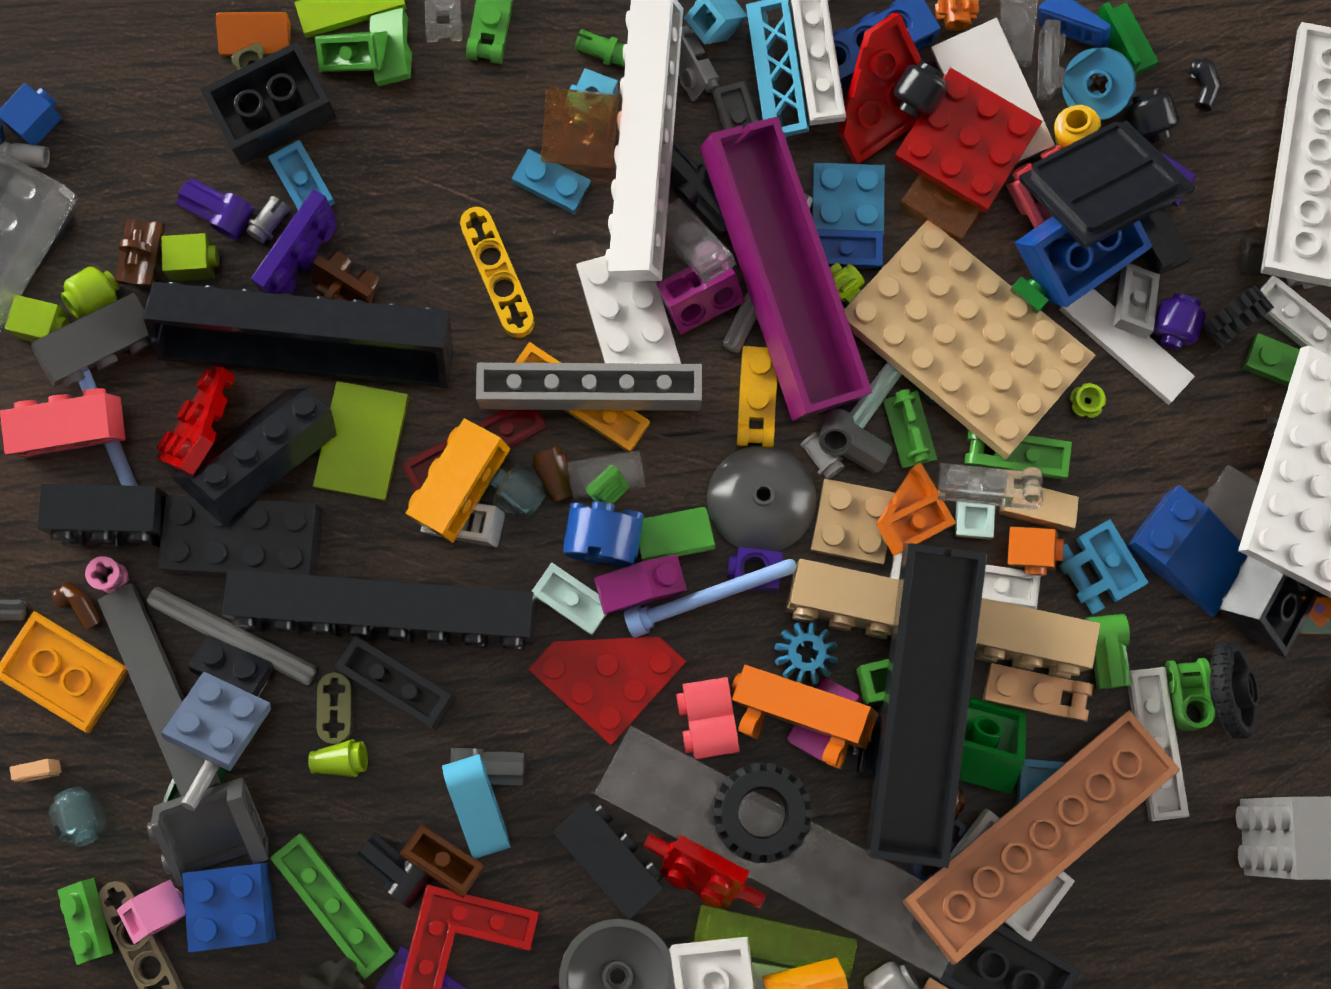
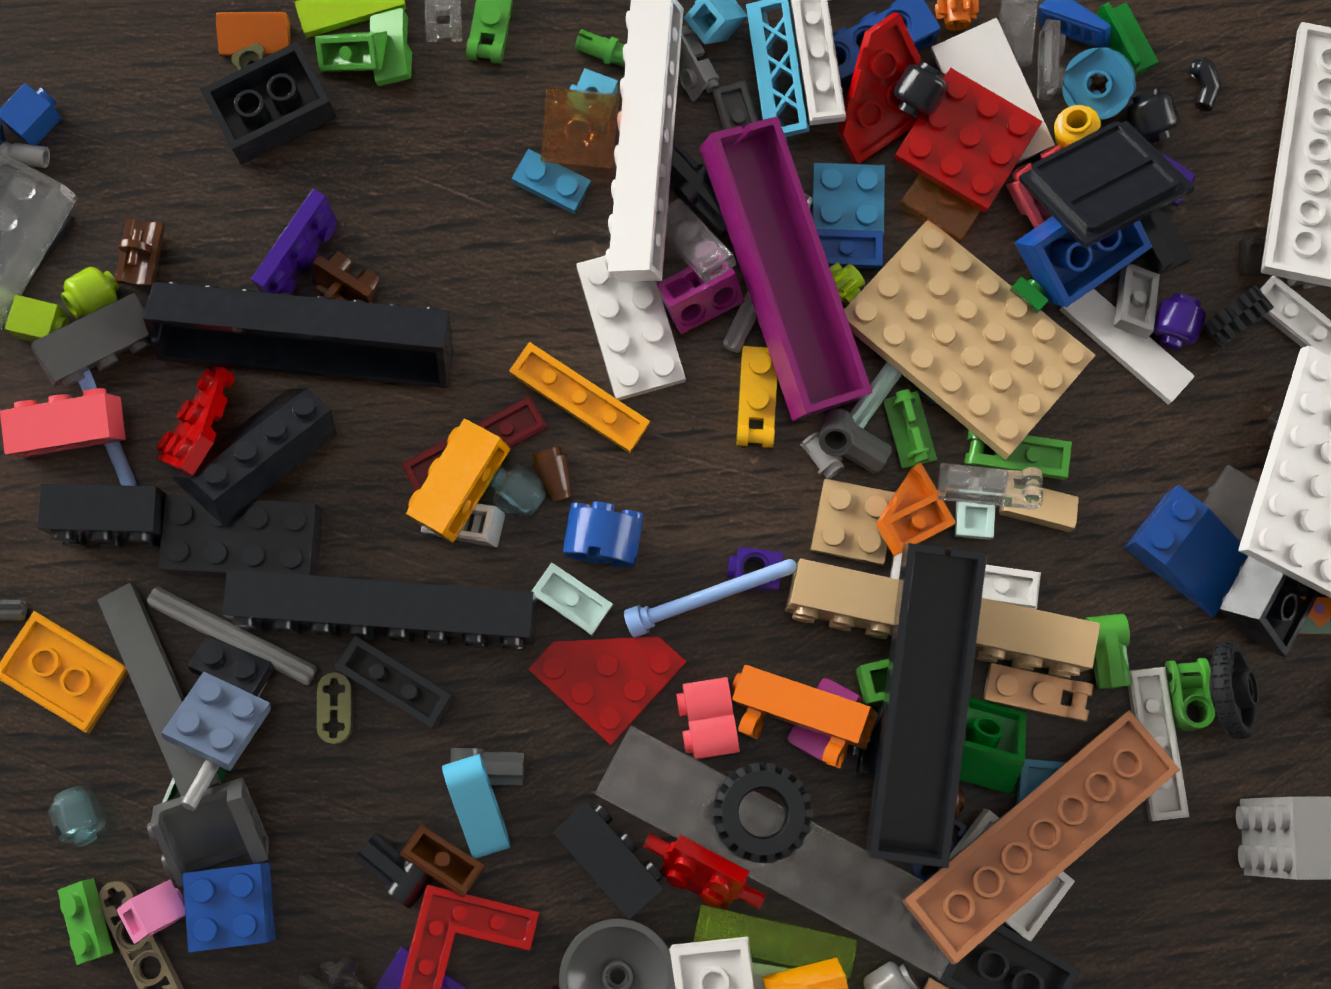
(35, 770): light nougat tile -> none
(80, 602): reddish brown arm -> none
(96, 570): bright pink bush -> none
(189, 257): lime brick -> none
(224, 213): dark purple piece -> none
(267, 220): light grey pin -> none
(298, 173): dark azure plate -> none
(333, 905): bright green plate -> none
(341, 759): lime cone -> none
(366, 442): lime tile -> none
(494, 273): yellow beam -> none
(587, 470): clear plate -> none
(589, 386): light grey brick -> none
(608, 486): bright green slope -> none
(640, 584): magenta slope -> none
(676, 533): bright green slope -> none
(756, 523): dark grey dish -> none
(816, 647): dark azure gear -> none
(1035, 550): orange brick -> none
(1089, 391): lime plate -> none
(1111, 562): dark azure plate -> none
(1271, 359): bright green plate -> none

